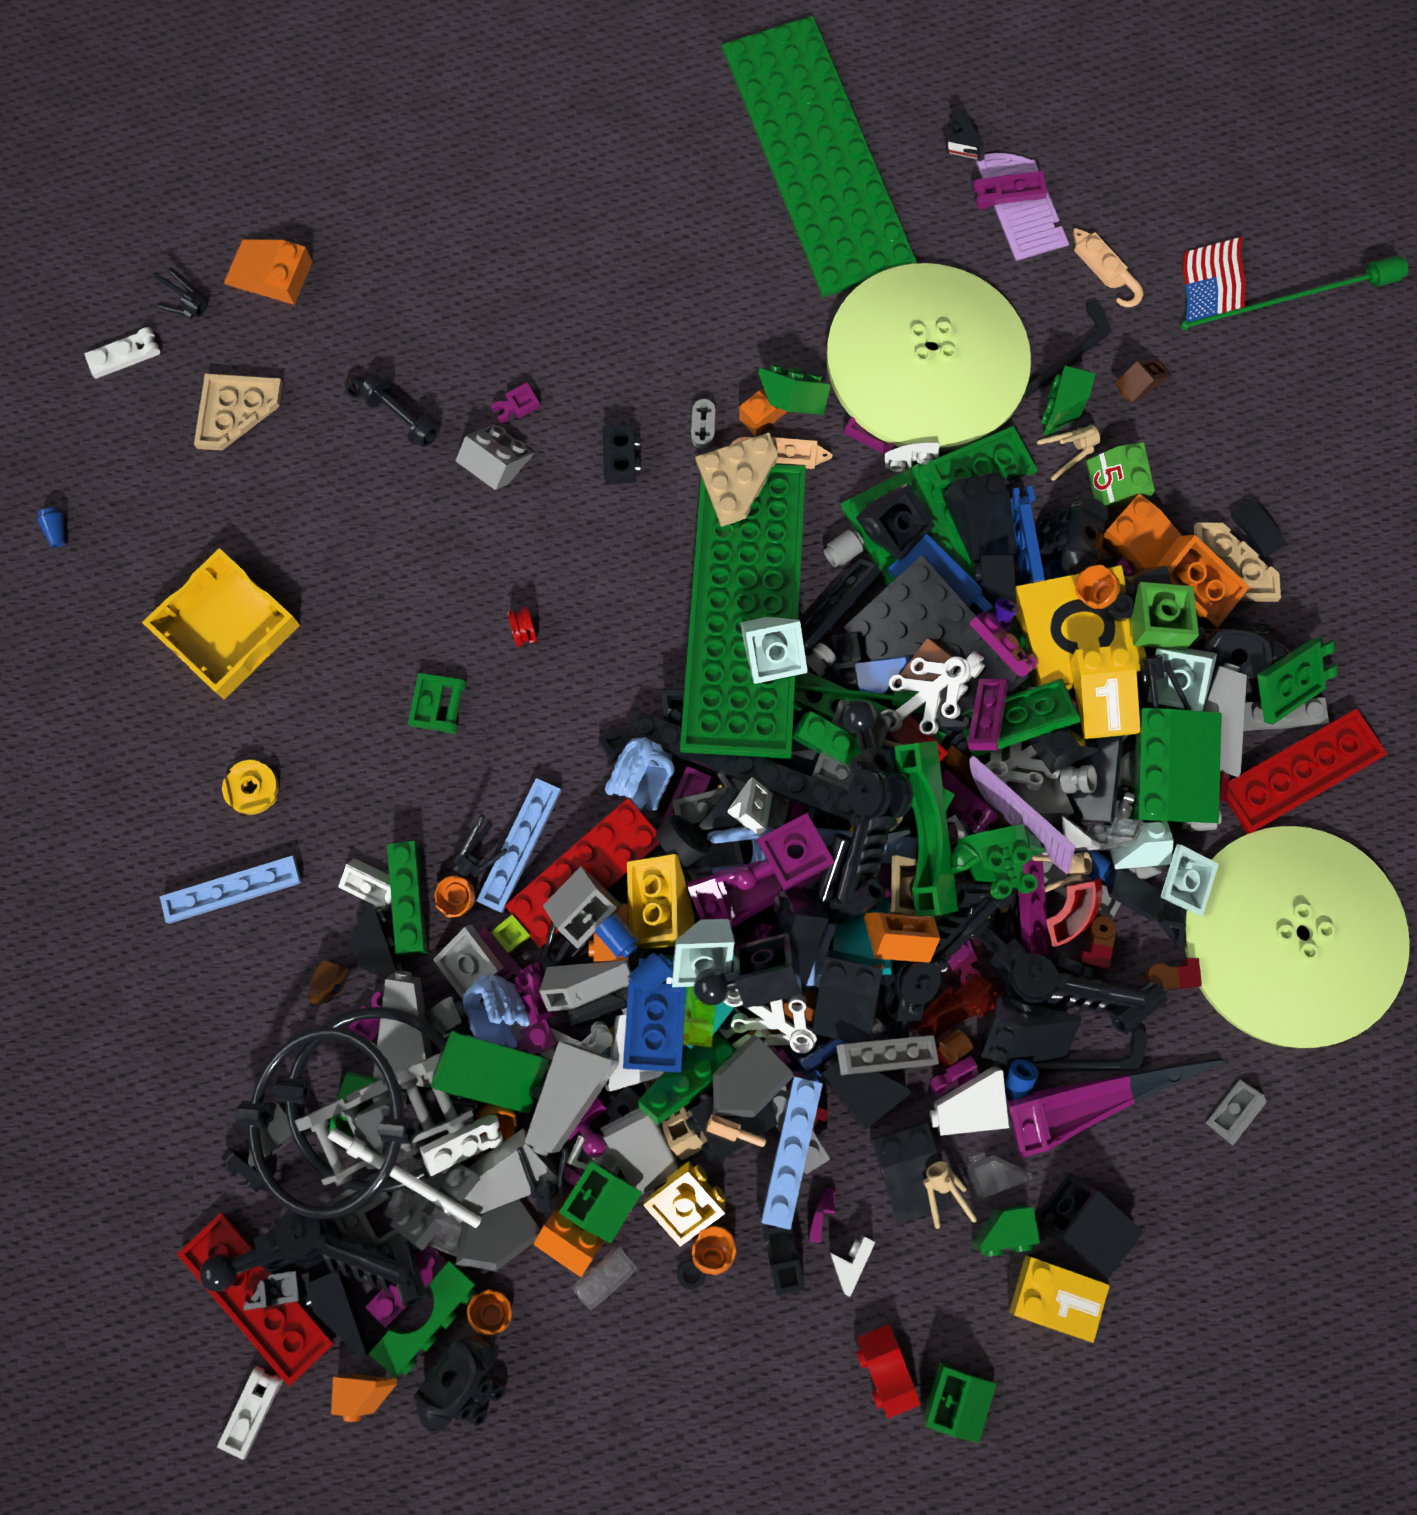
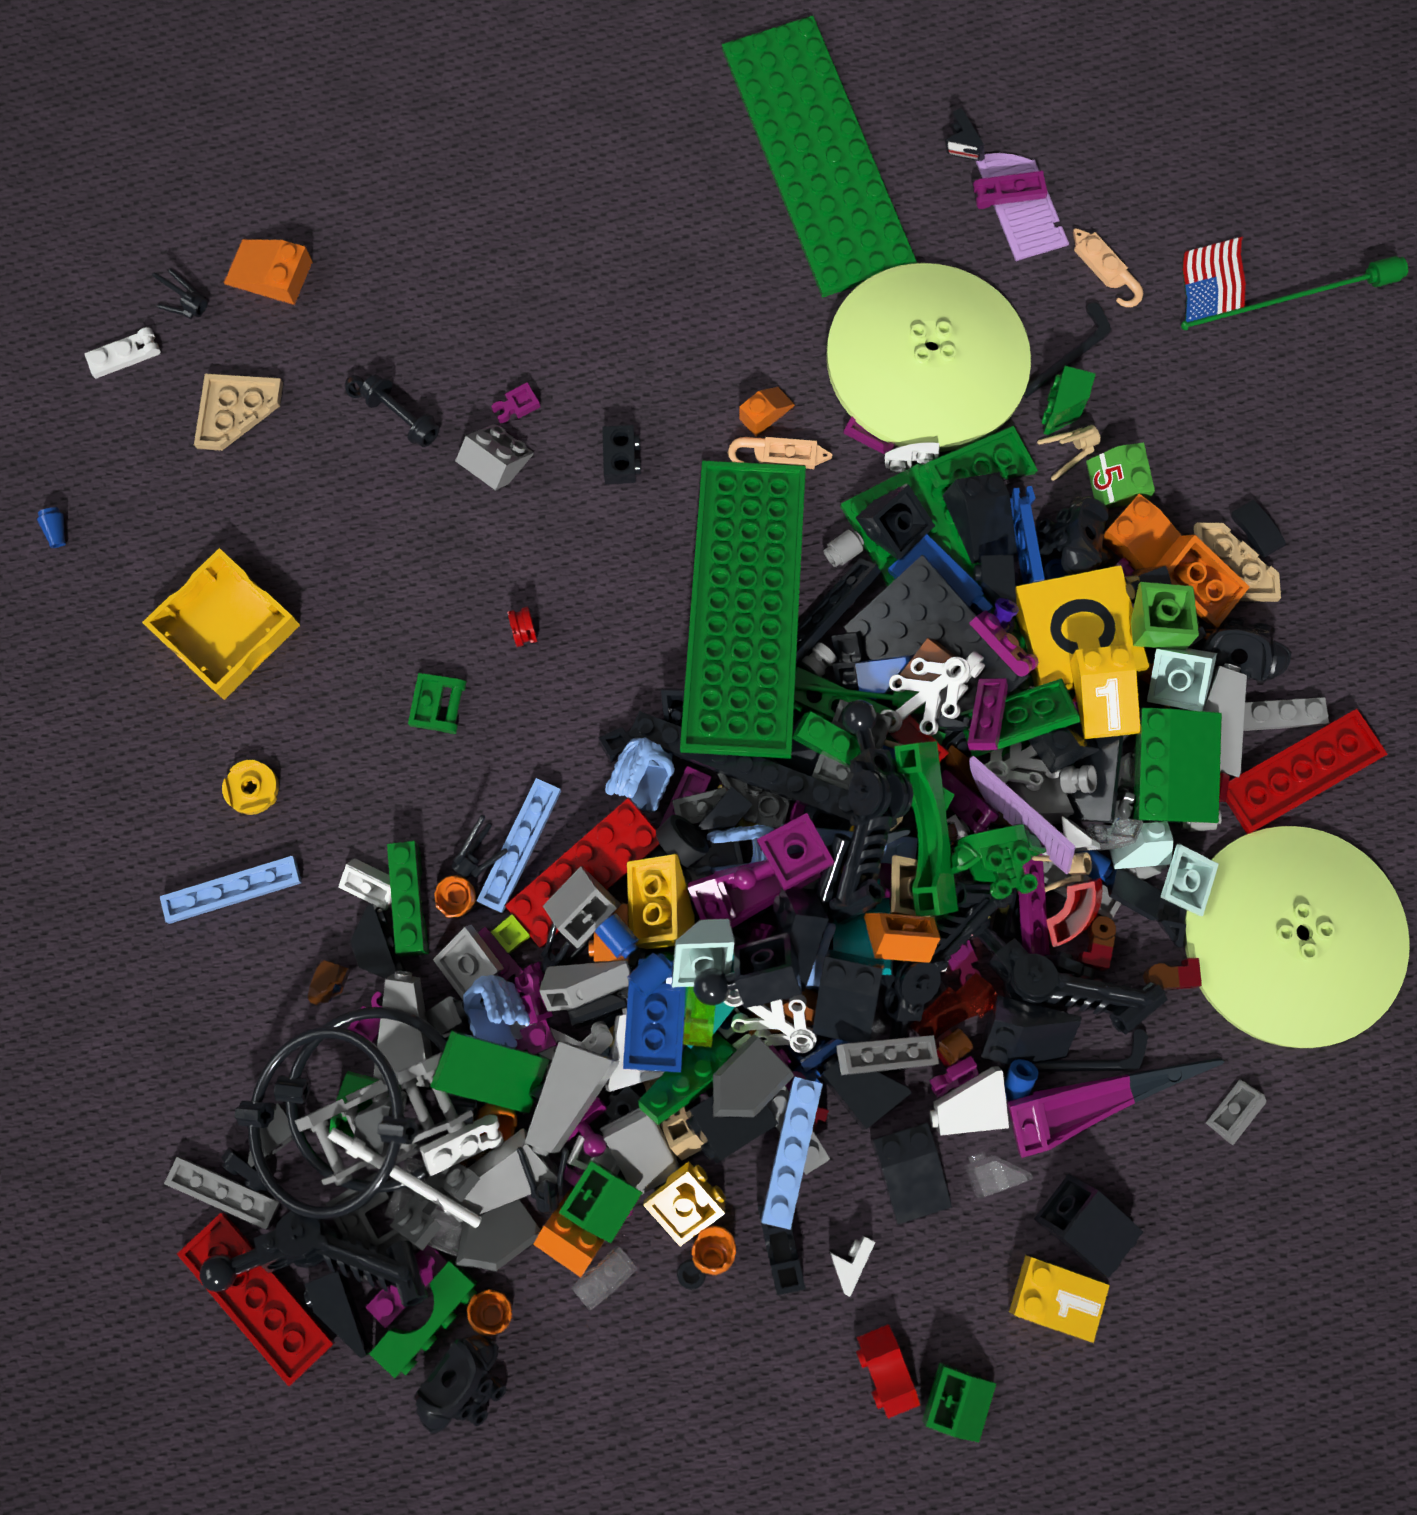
(222, 1193): none -> light grey plate
(249, 1413): white plate -> none
(277, 1290): black slope -> none
(359, 1395): orange slope -> none
(697, 423): light grey beam -> none
(731, 1130): light nougat axle -> none
(737, 476): tan plate -> none
(752, 806): white slope -> none
(774, 648): light aqua slope -> none
(794, 390): green slope -> none
(824, 1205): magenta slope -> none
(941, 1179): tan plant -> none
(1008, 1228): green slope -> none
(1097, 587): orange hair -> none
(1121, 608): black tile -> none
(1142, 379): reddish brown slope -> none
(1153, 669): black plant -> none
(1295, 679): green tile -> none

